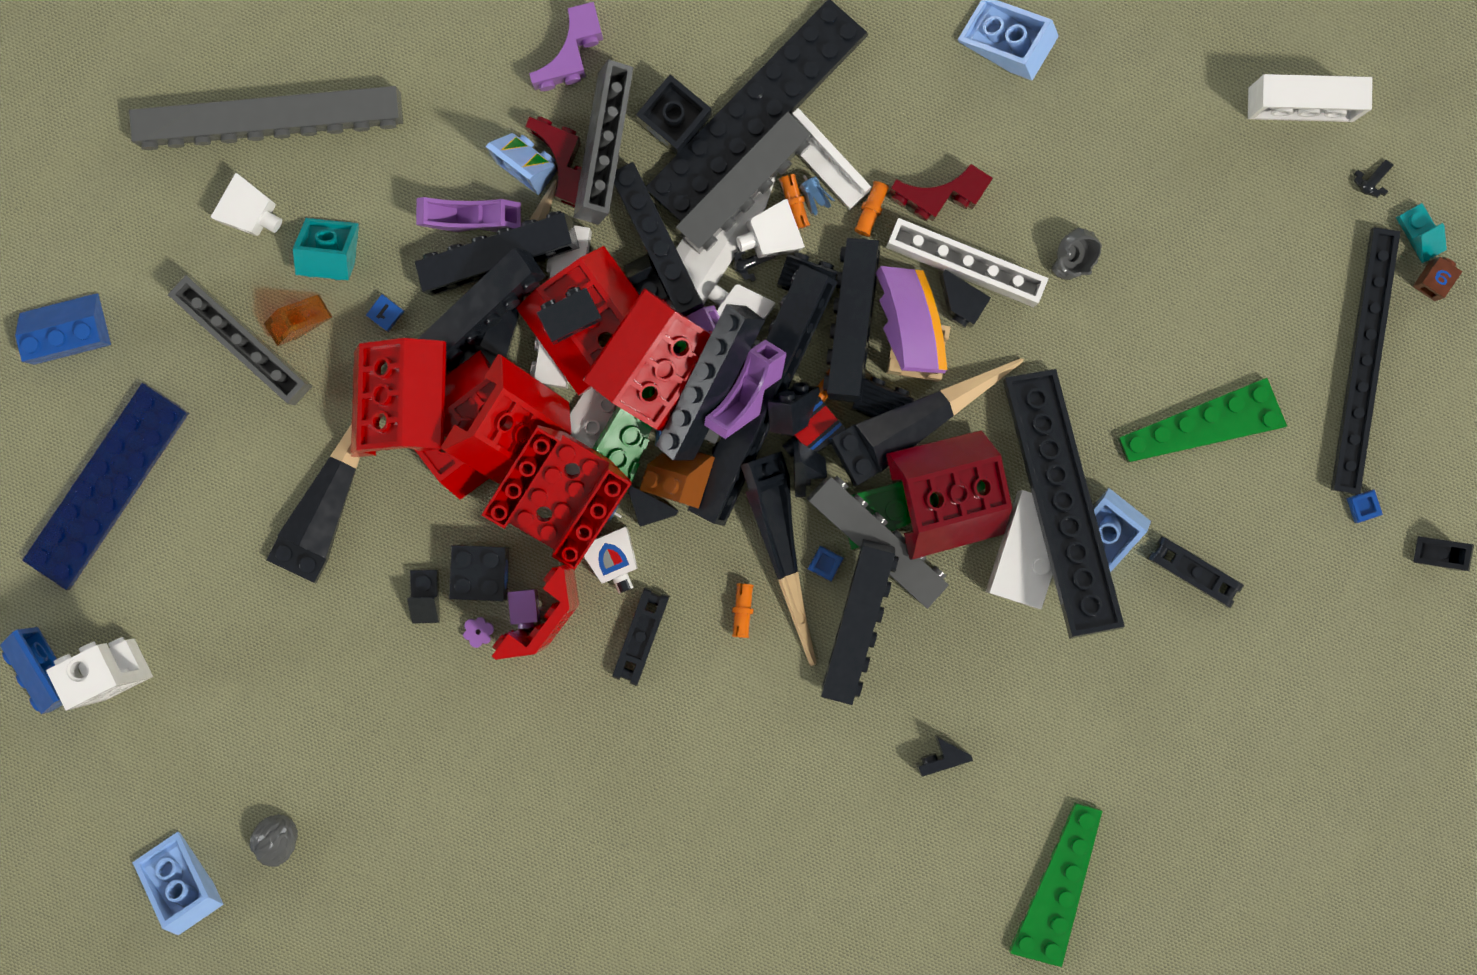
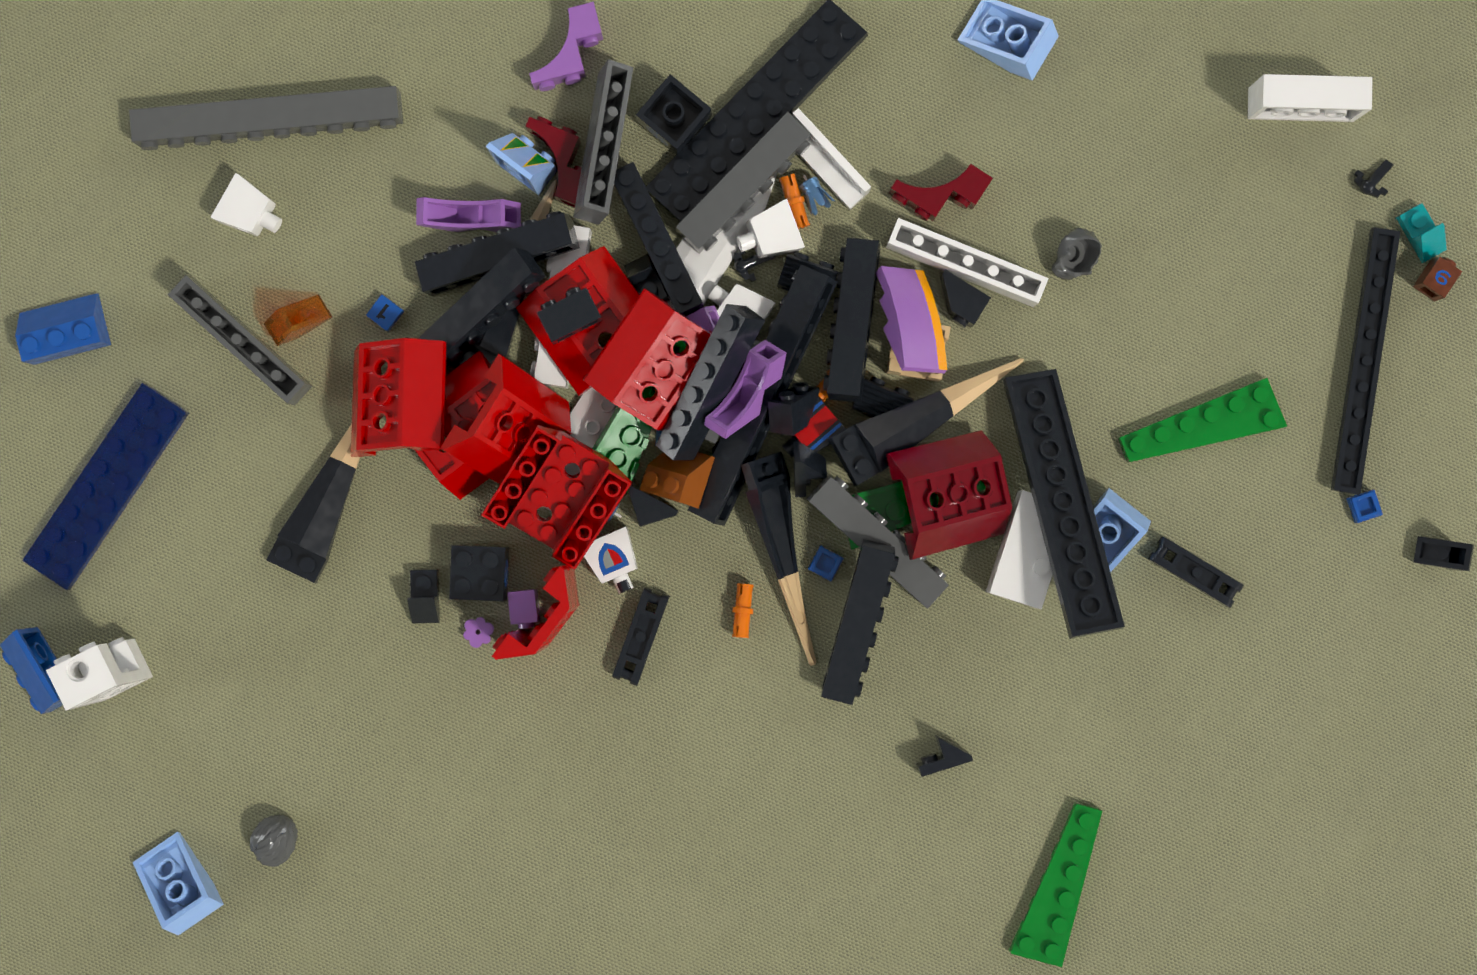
(326, 249): teal slope -> none
(871, 208): orange pin -> none

